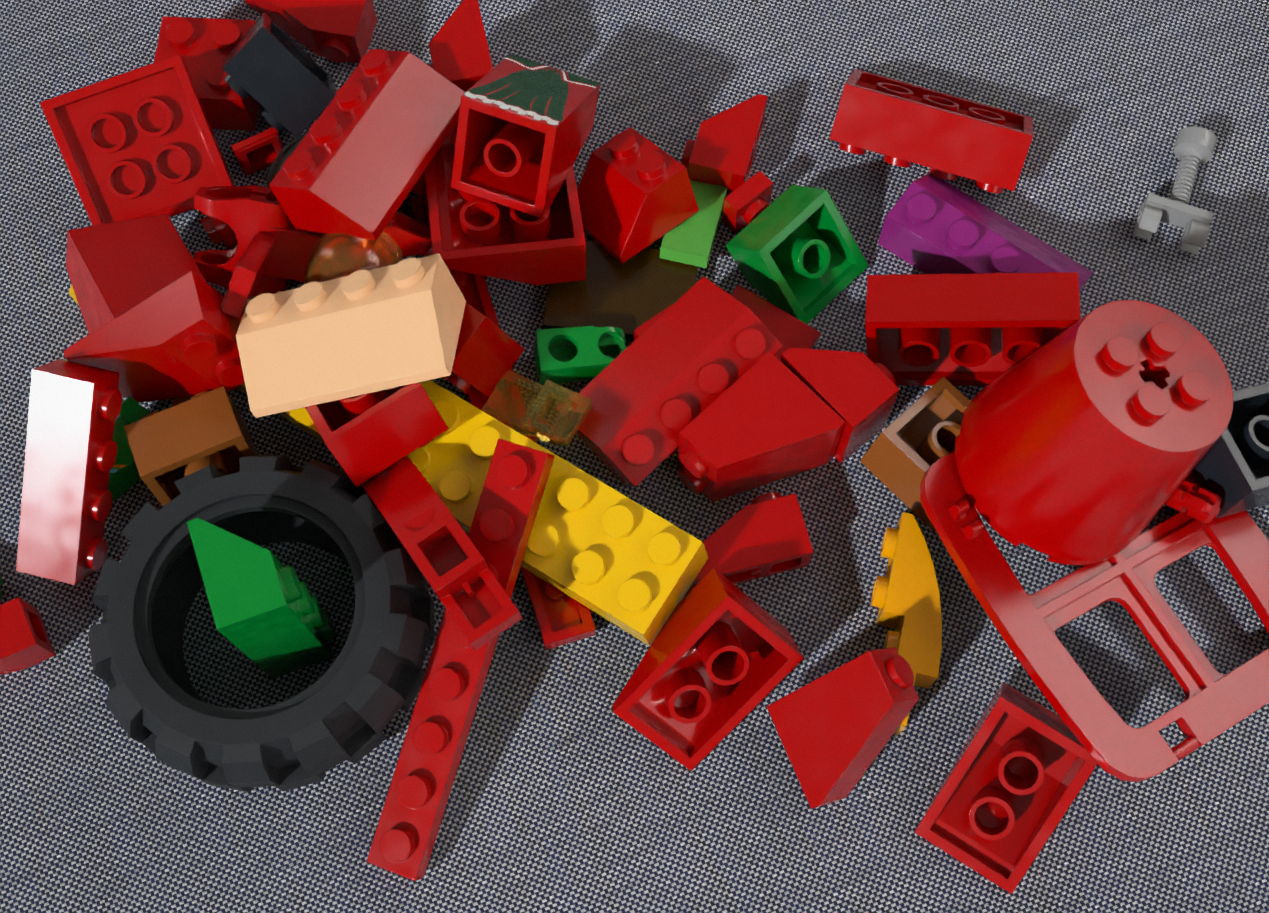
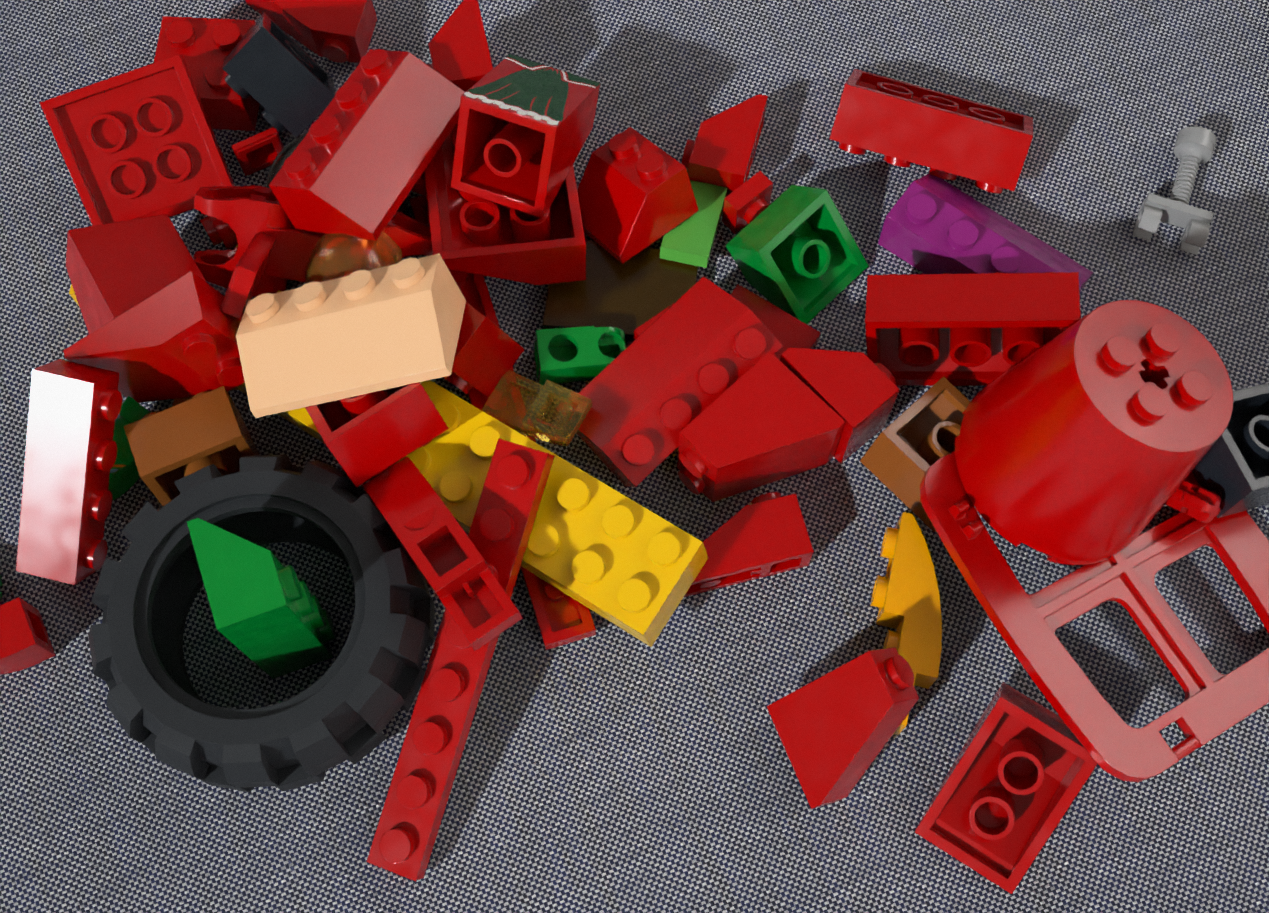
(706, 670): red slope -> none

